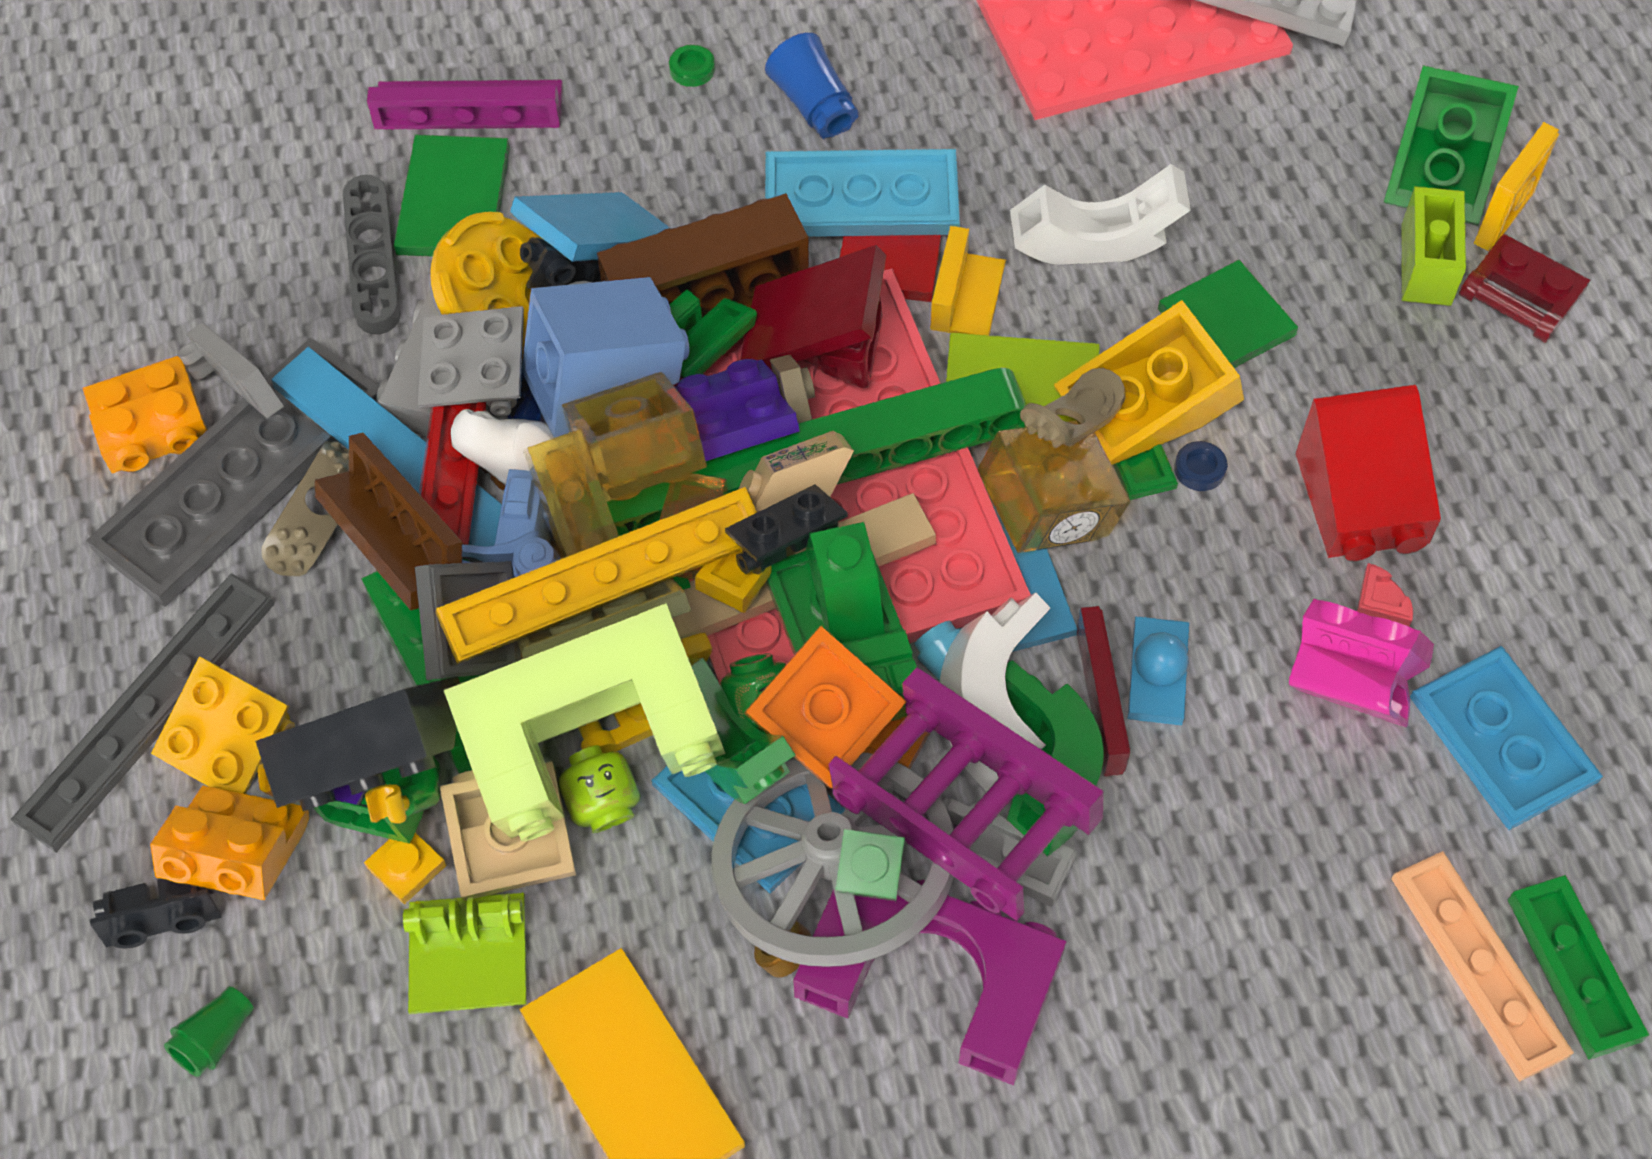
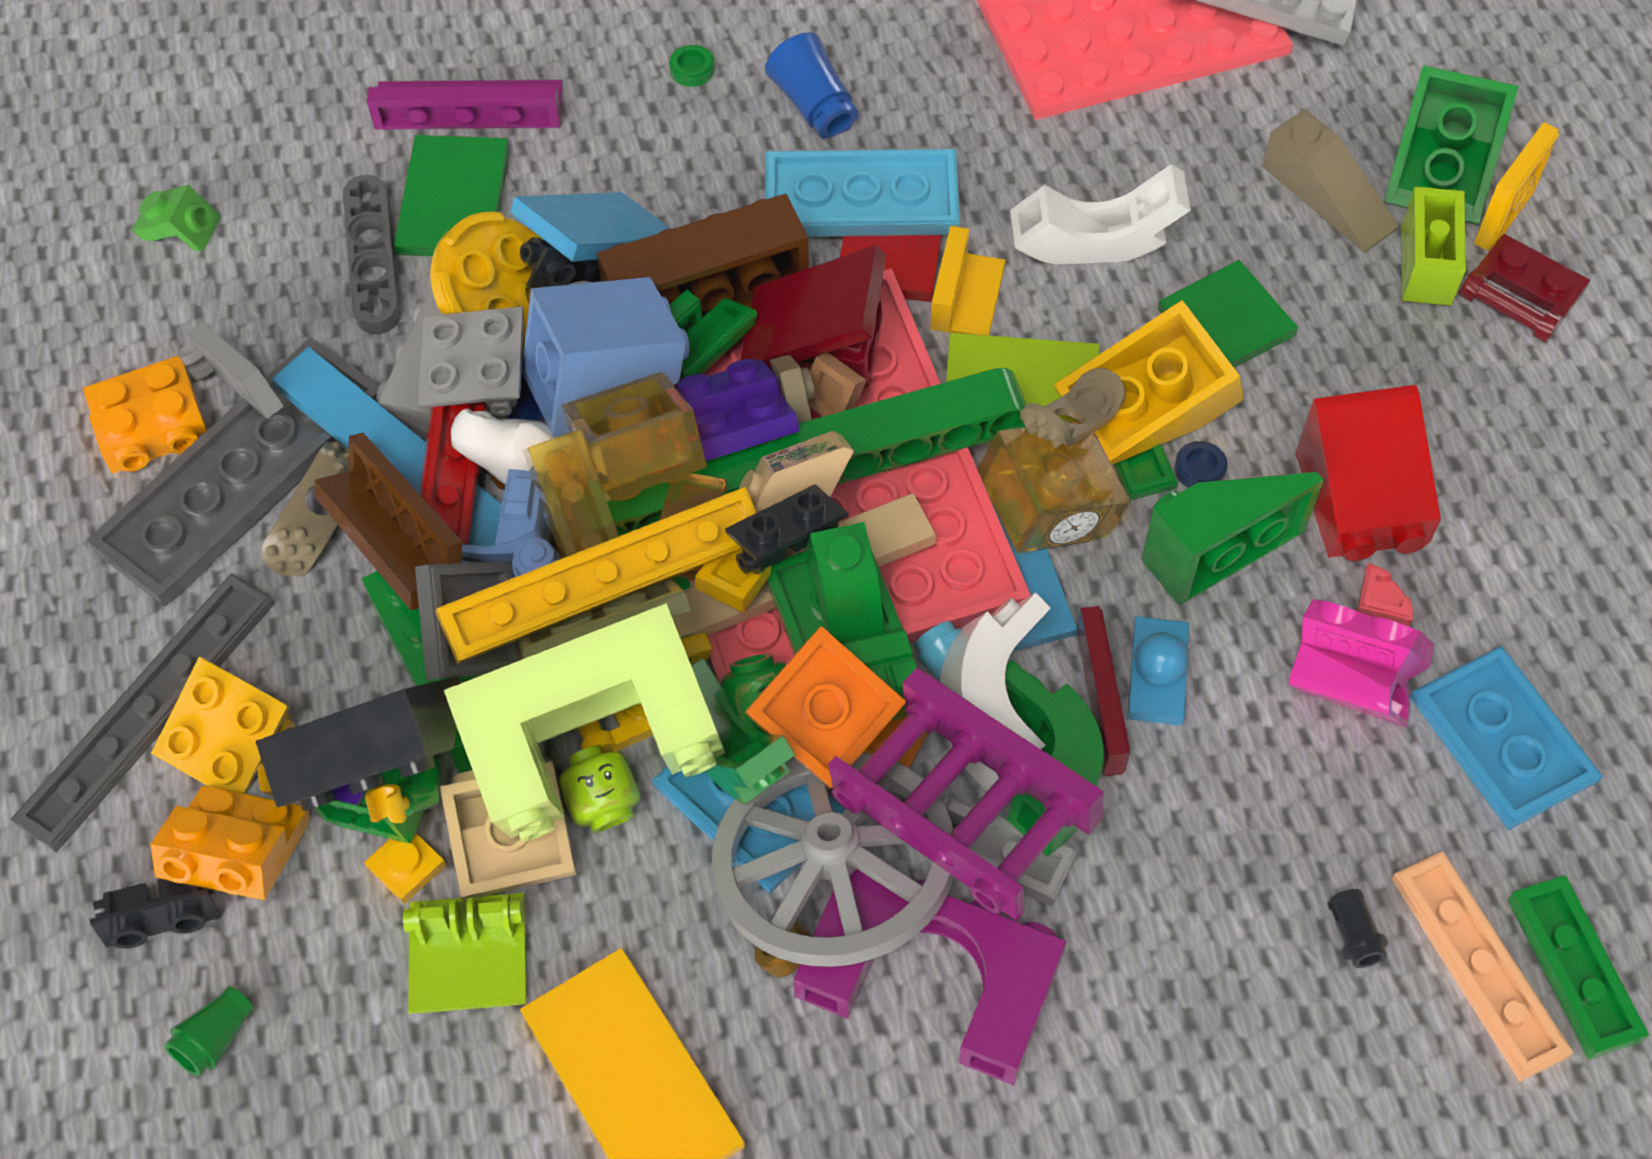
(179, 214): none -> bright green bracket
(834, 385): none -> medium nougat plate
(870, 864): brick -> none
(1224, 527): none -> green slope
(1328, 179): none -> dark tan slope
(1361, 940): none -> black pin

